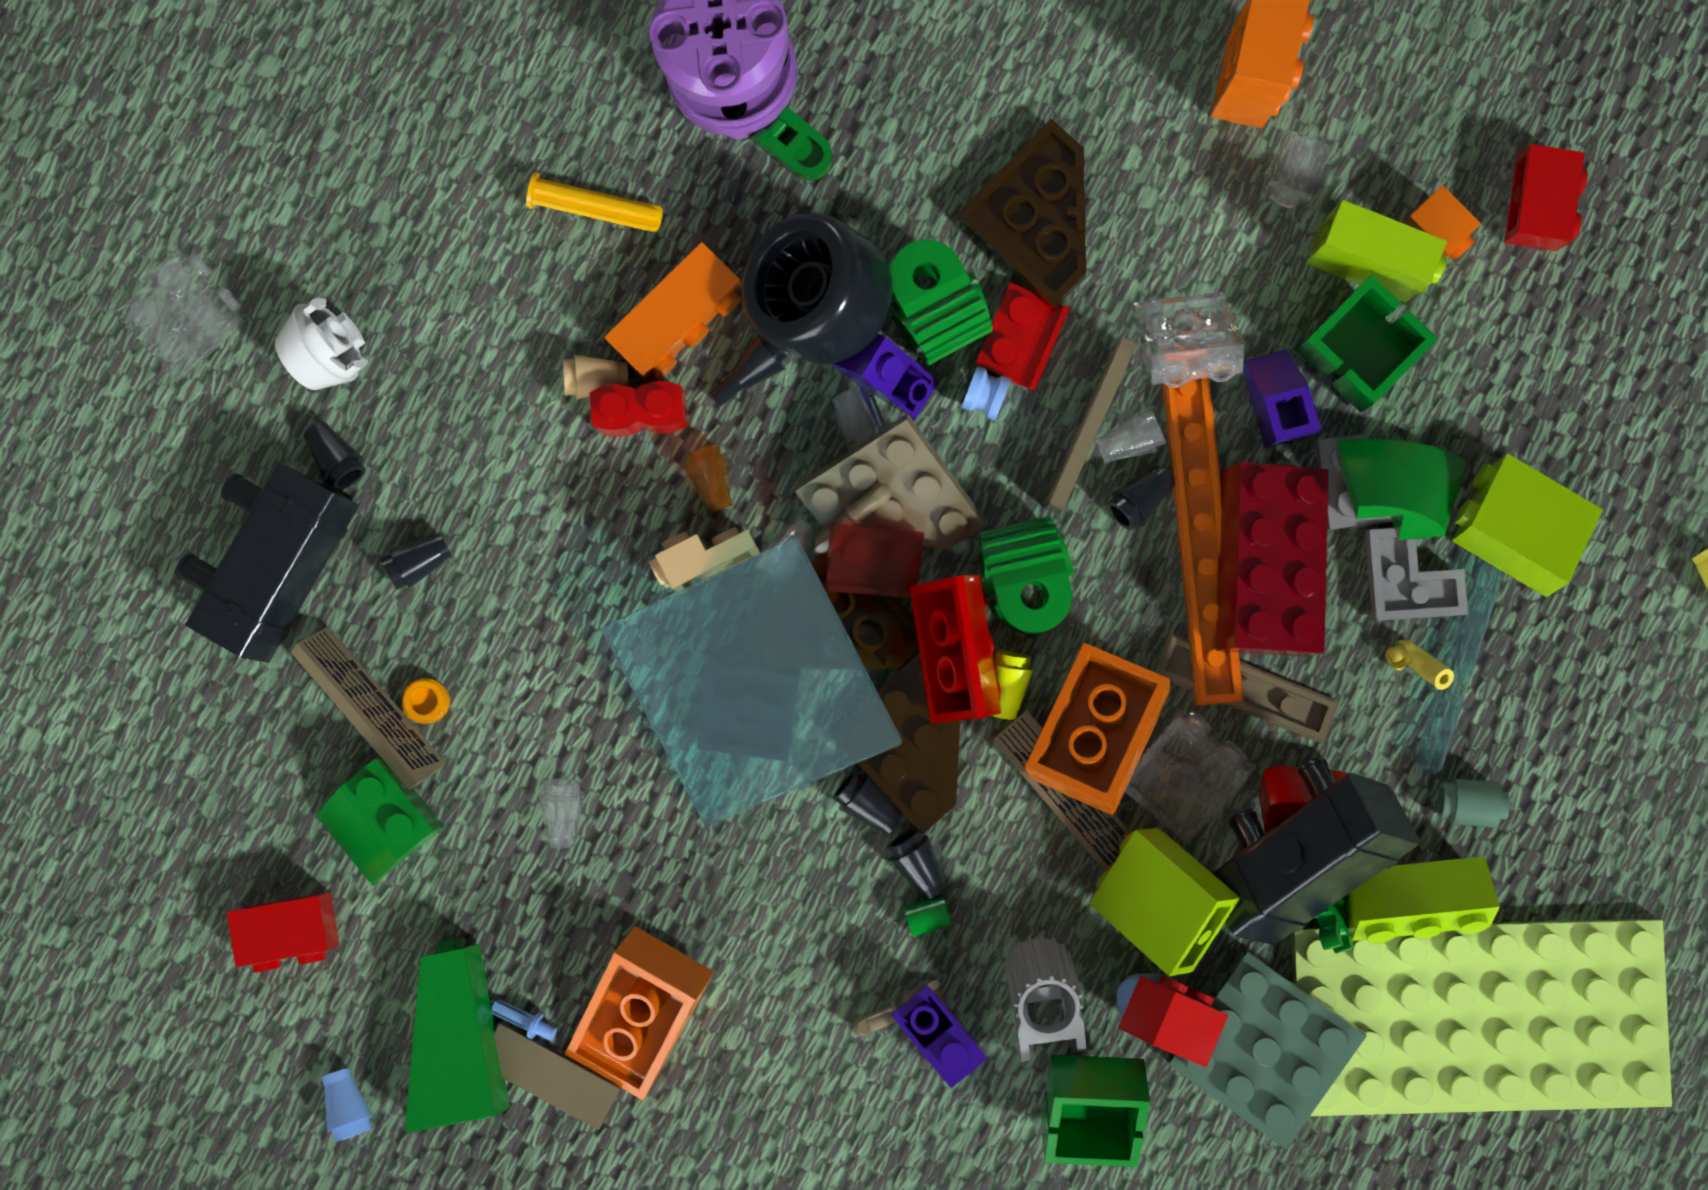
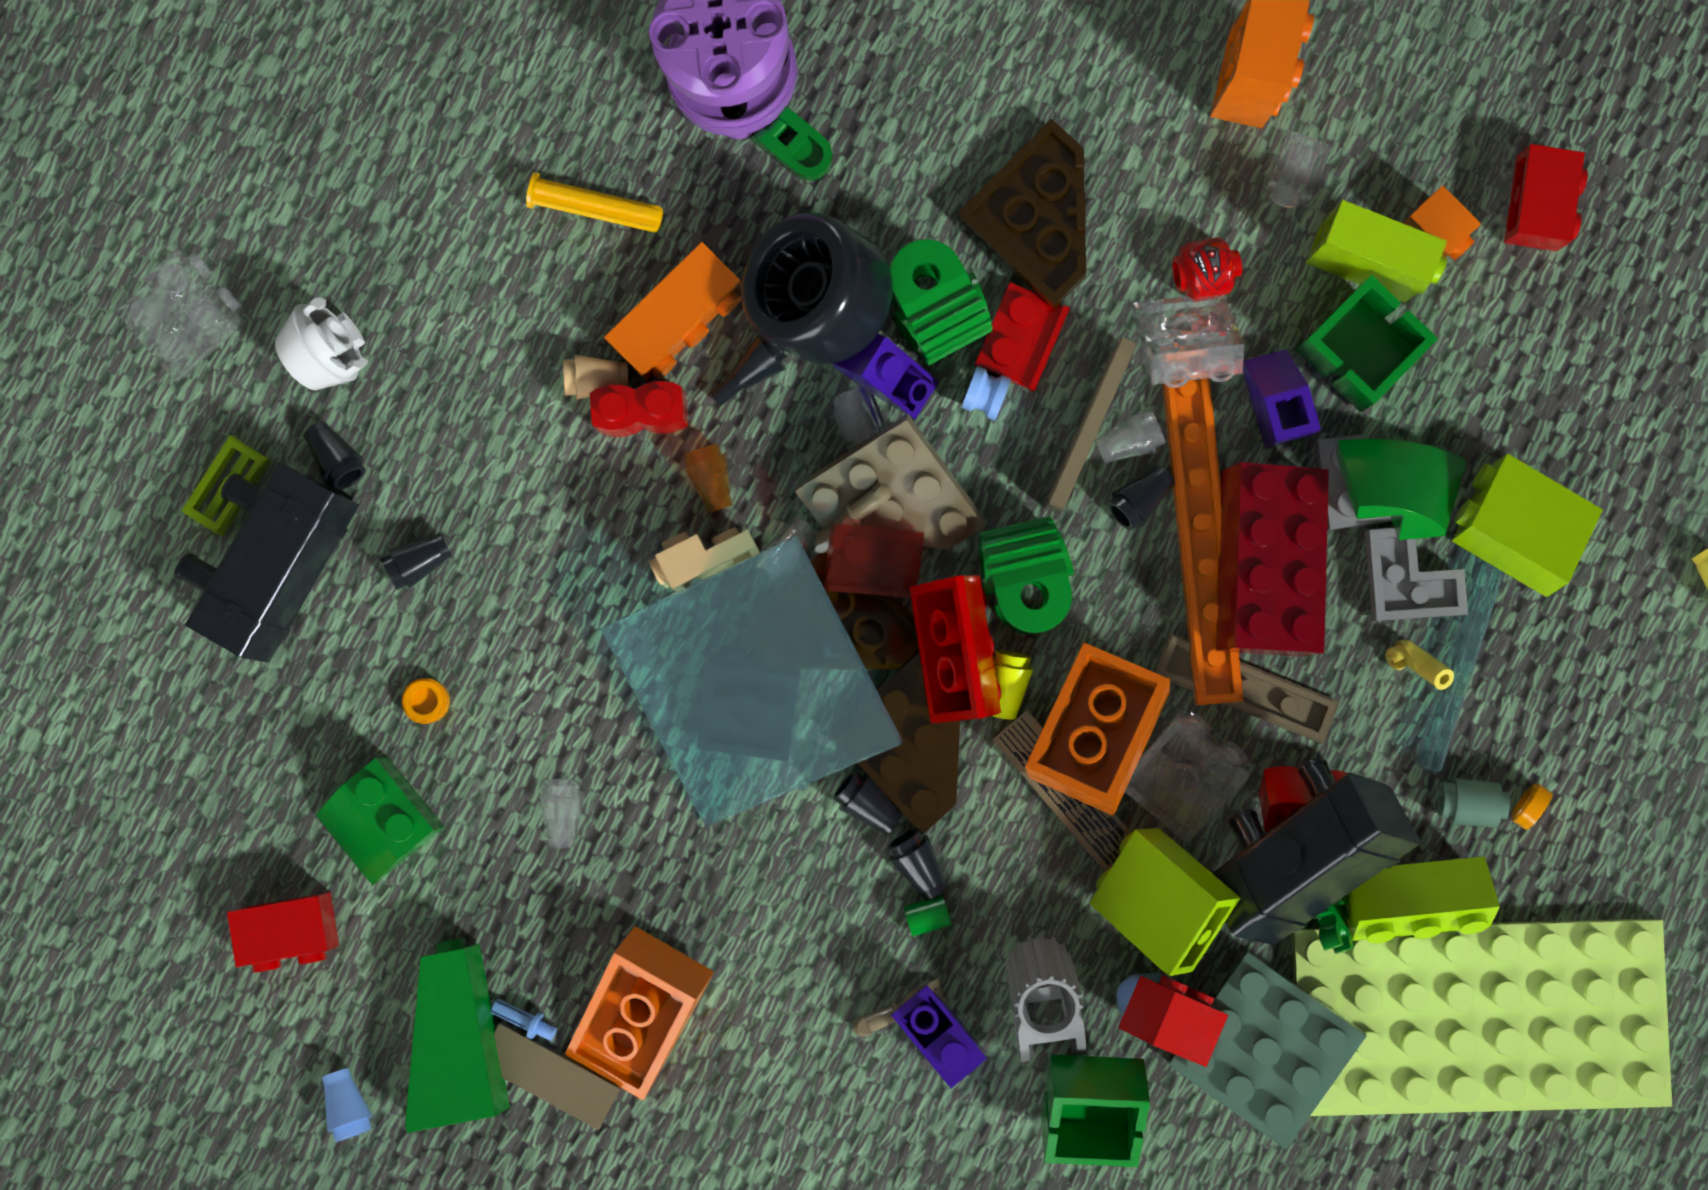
(209, 479): none -> lime tile
(368, 707): dark tan tile -> none
(1206, 268): none -> red head
(1531, 806): none -> light orange tile

